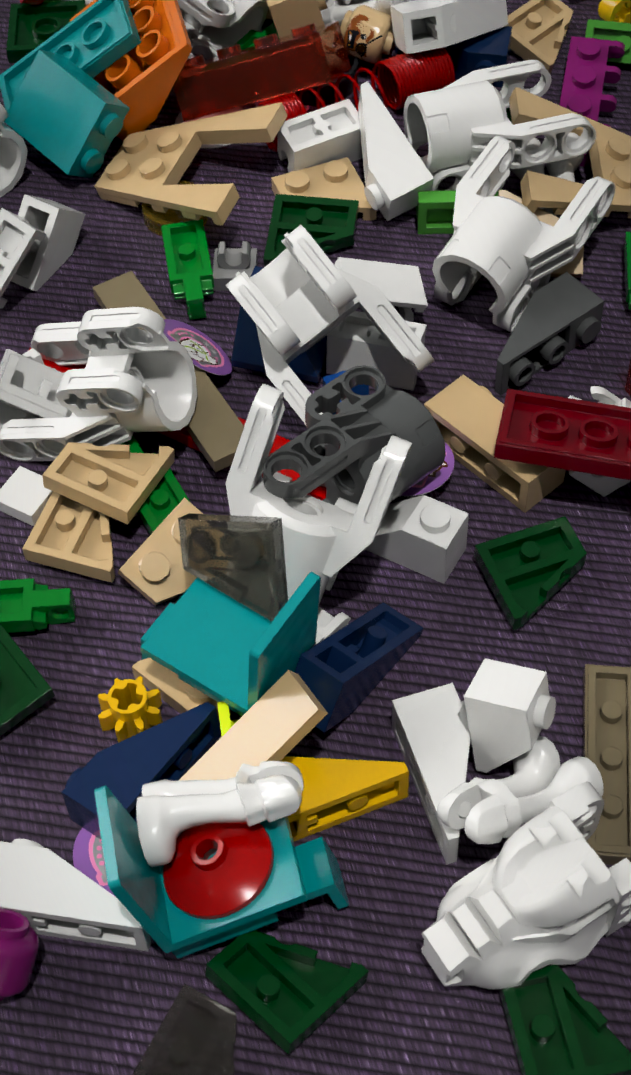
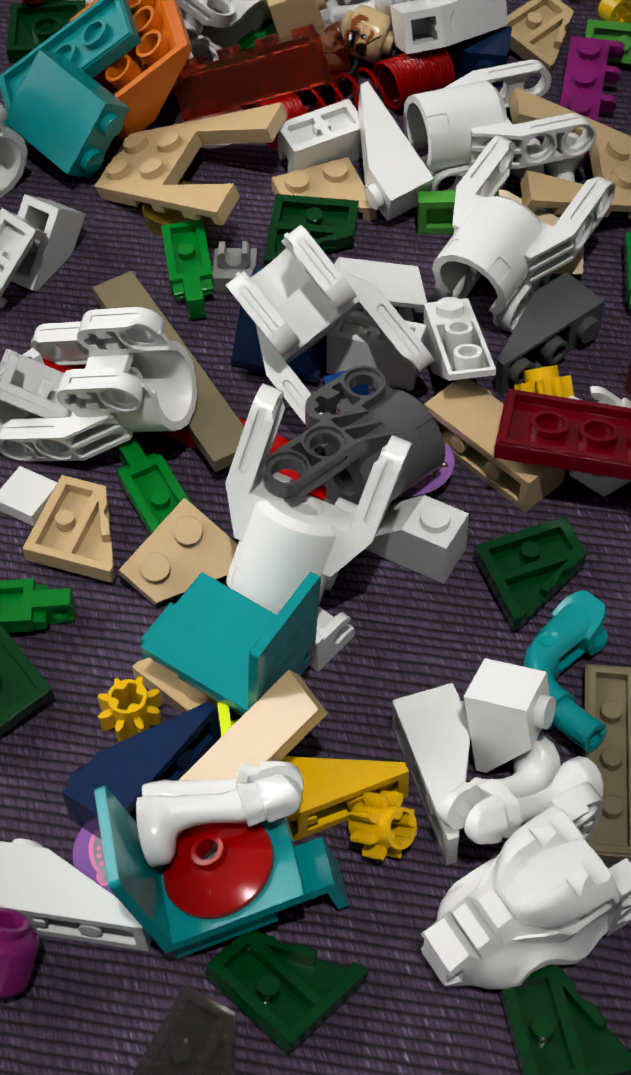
(107, 476): tan wing -> none
(202, 349): sticker -> none
(238, 558): clear smoke wing -> none
(355, 660): dark blue slope -> none
(382, 825): none -> yellow gear
(456, 340): none -> white slope
(547, 381): none -> yellow gear
(570, 634): none -> teal piece

